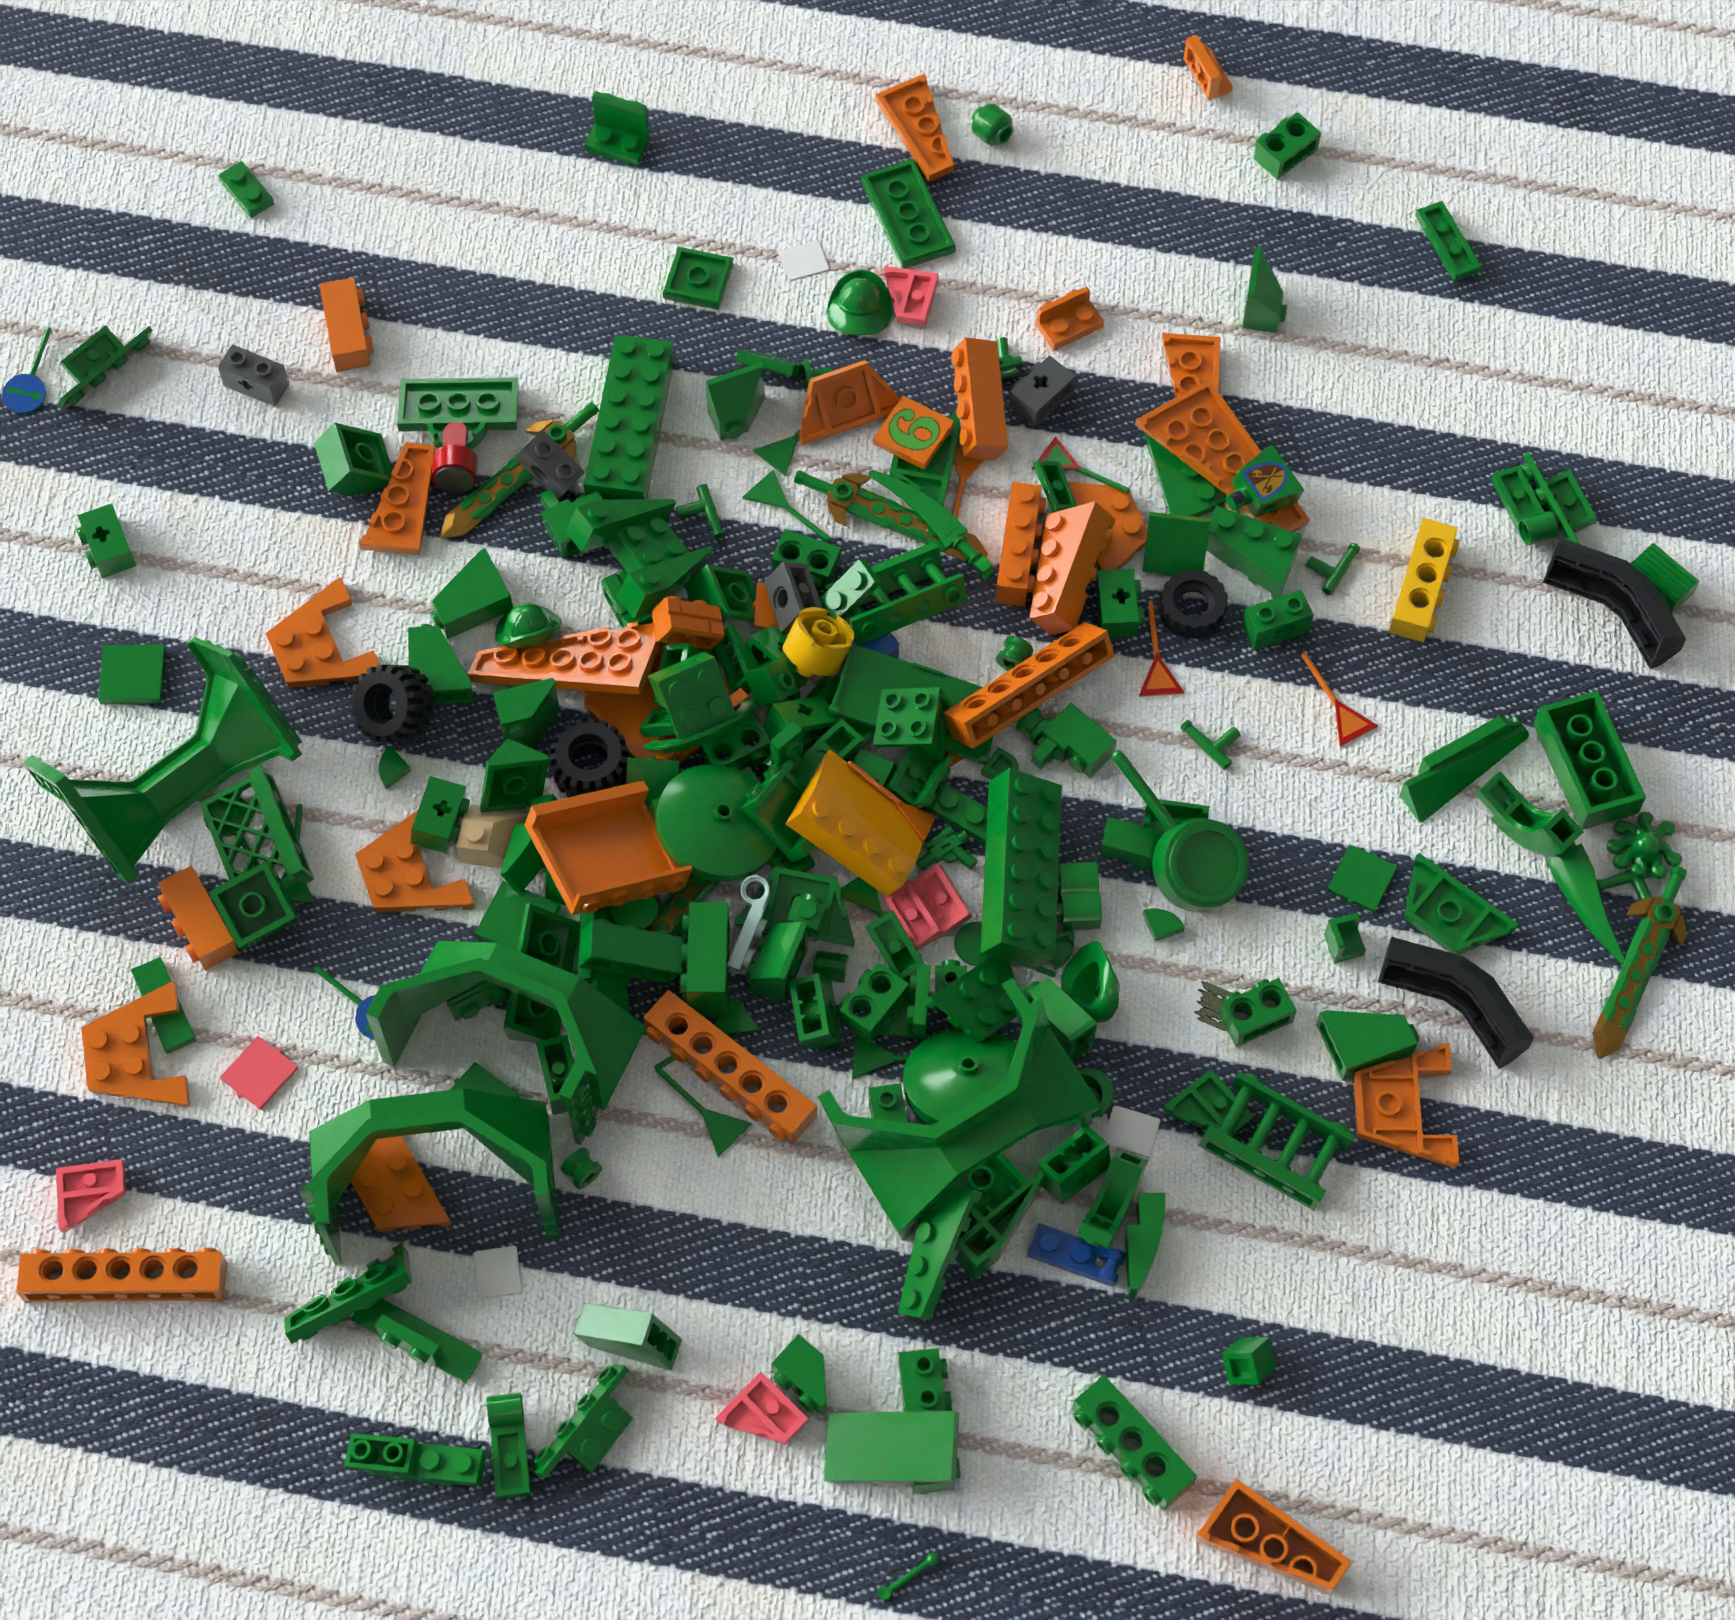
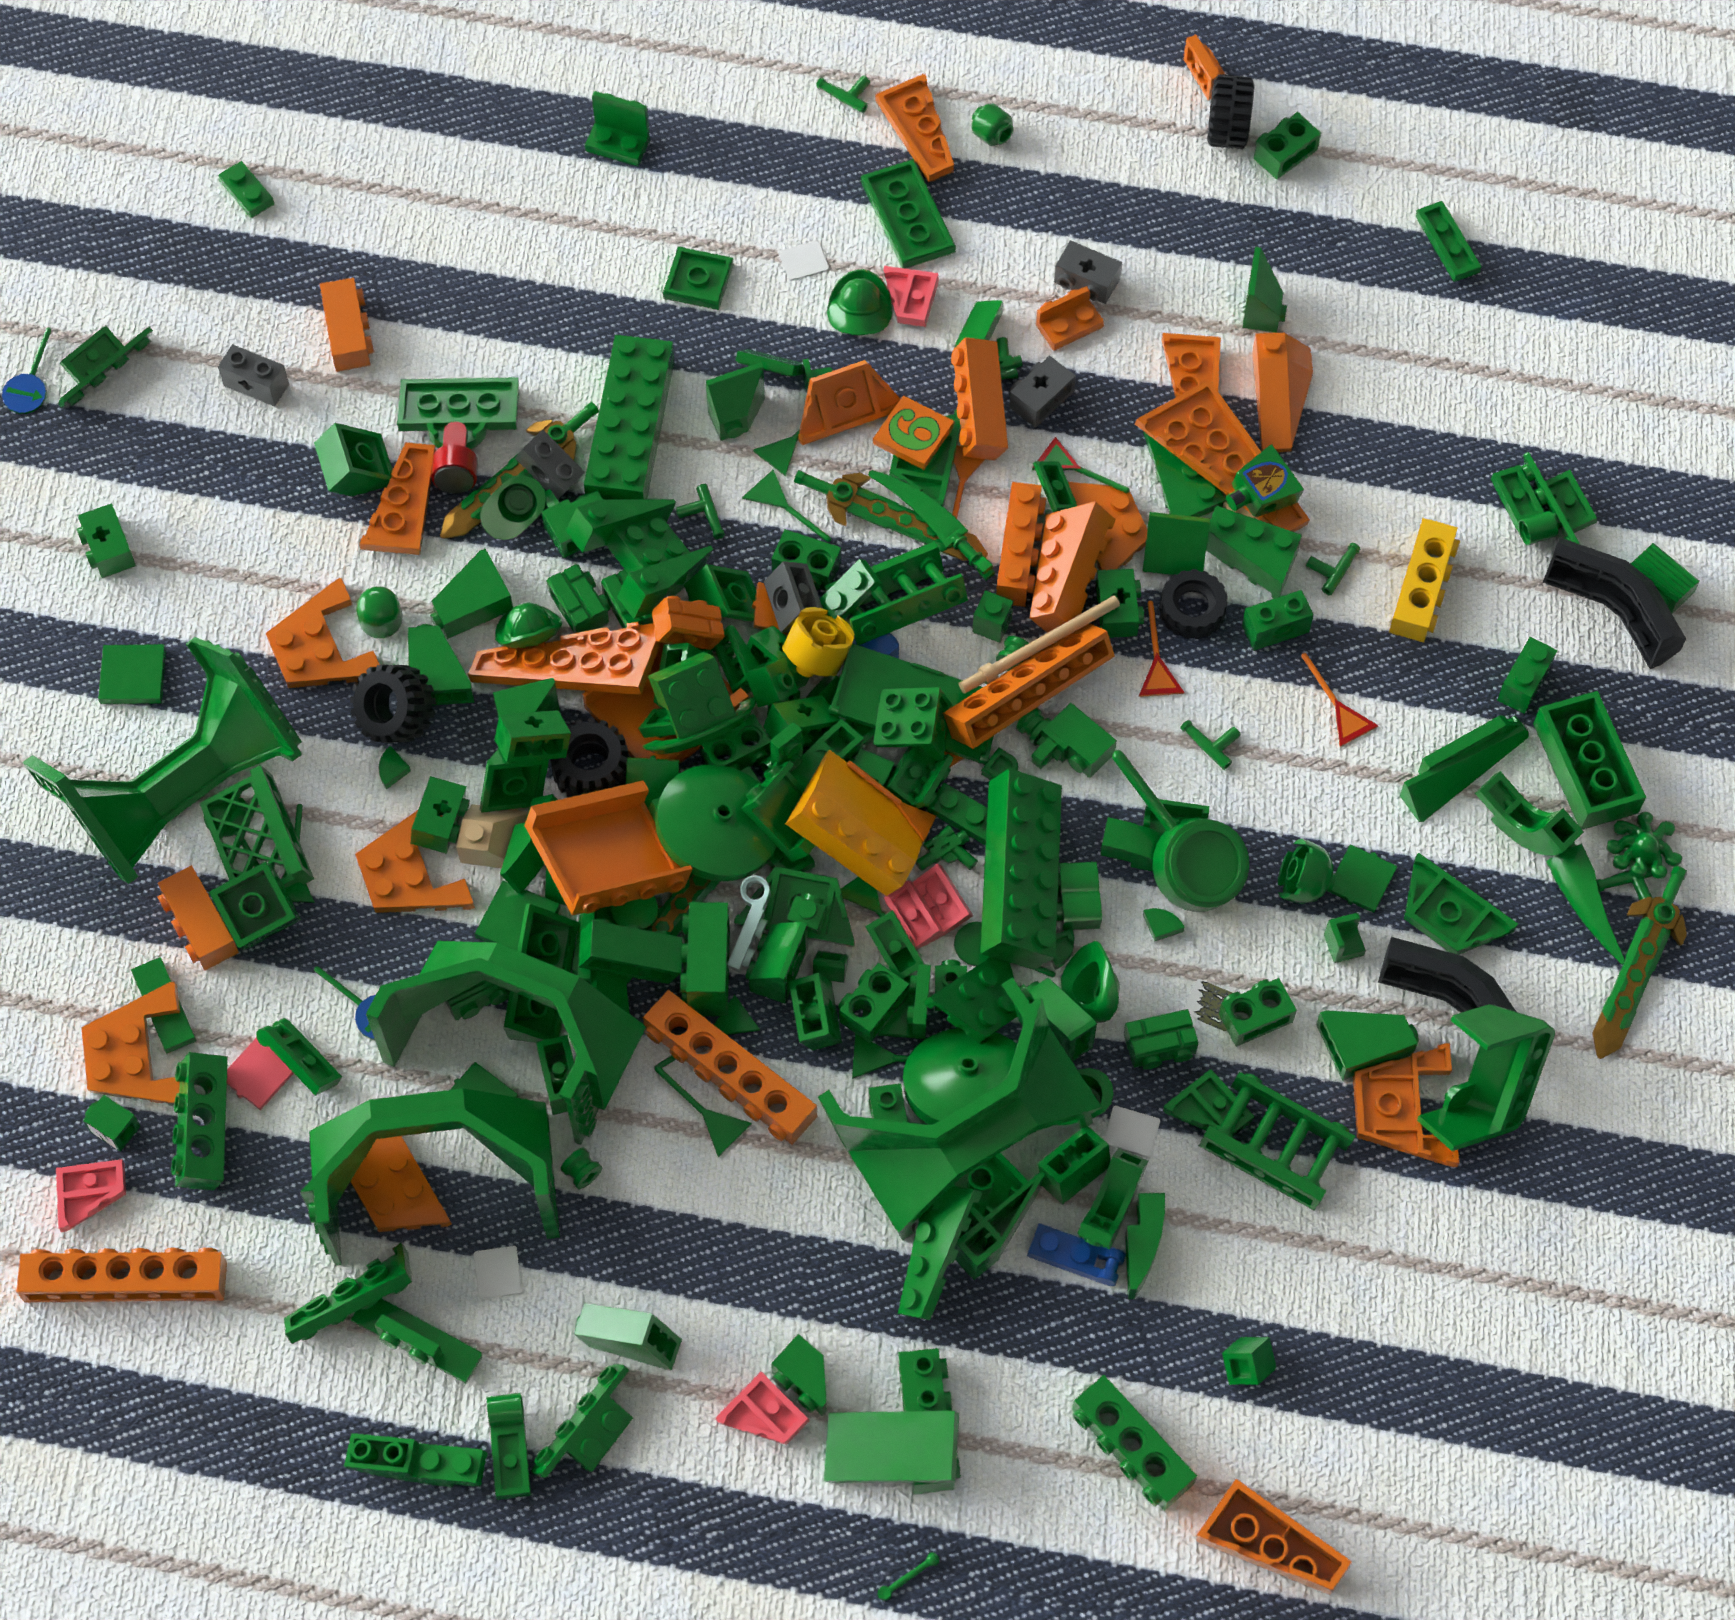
(111, 1122): none -> green brick
(211, 1074): none -> green brick
(299, 1055): none -> green plate
(379, 612): none -> green helmet
(513, 507): none -> green piece
(532, 736): none -> green brick
(578, 600): none -> green brick
(849, 98): none -> green piece
(982, 320): none -> green slope
(990, 672): none -> tan bar
(992, 616): none -> green brick
(1086, 267): none -> dark grey brick
(1161, 1039): none -> green brick
(1230, 111): none -> black tyre
(1281, 386): none -> orange wedge
(1306, 873): none -> green cylinder
(1500, 1081): none -> green windscreen
(1527, 675): none -> green brick

